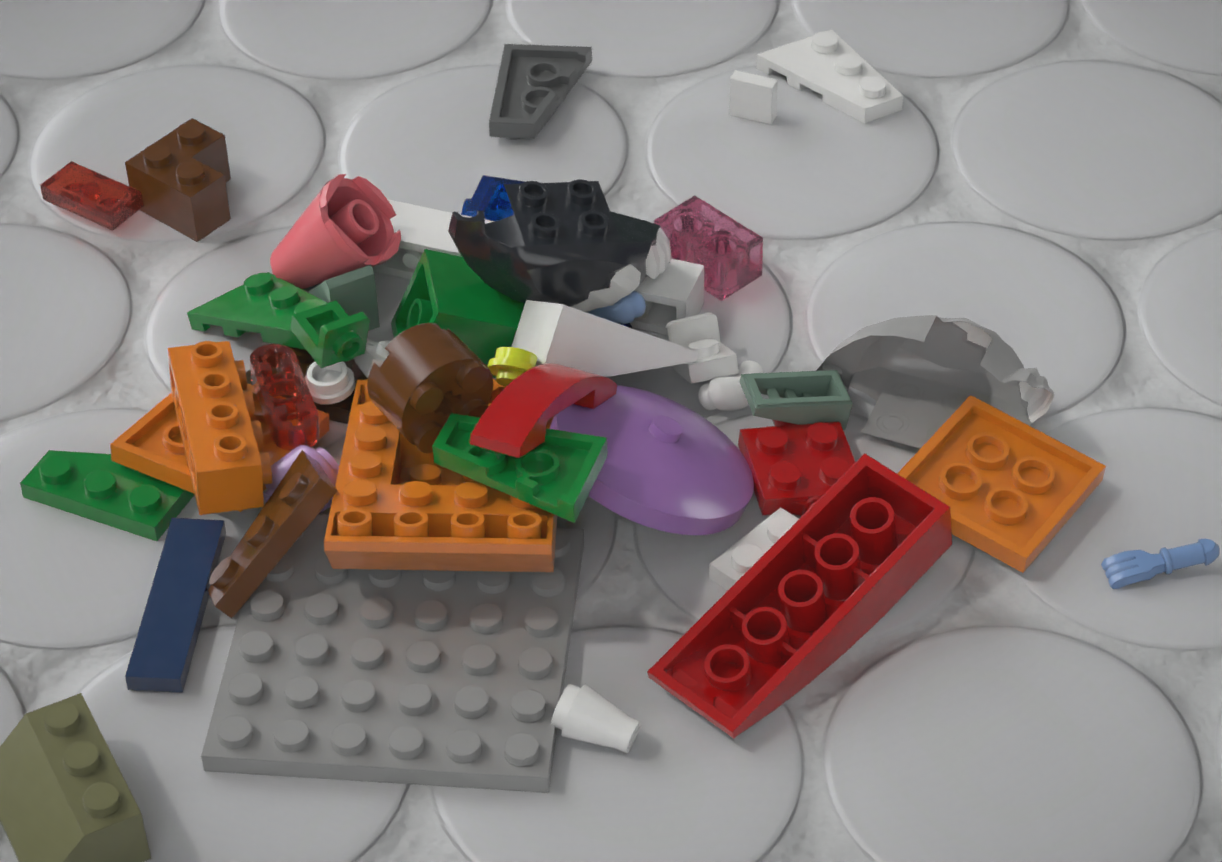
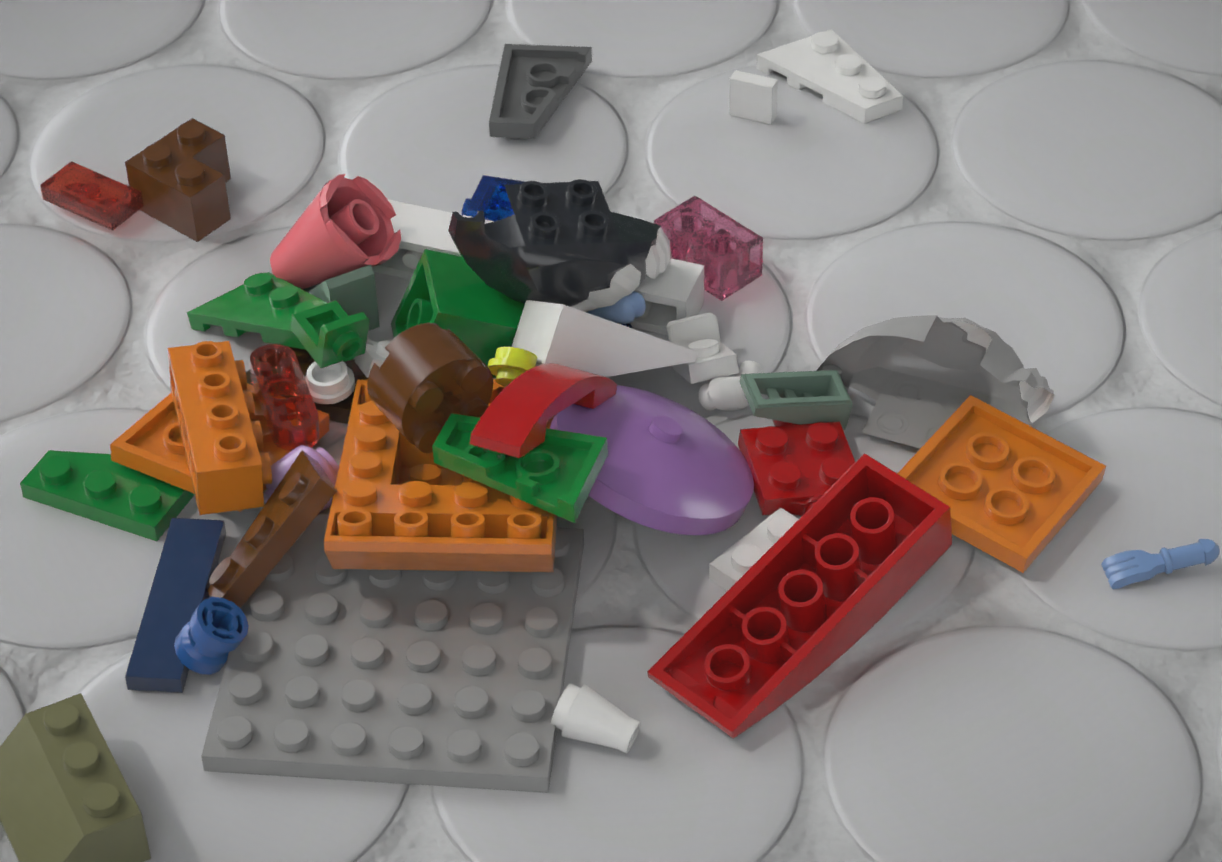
(210, 635): none -> blue wheel

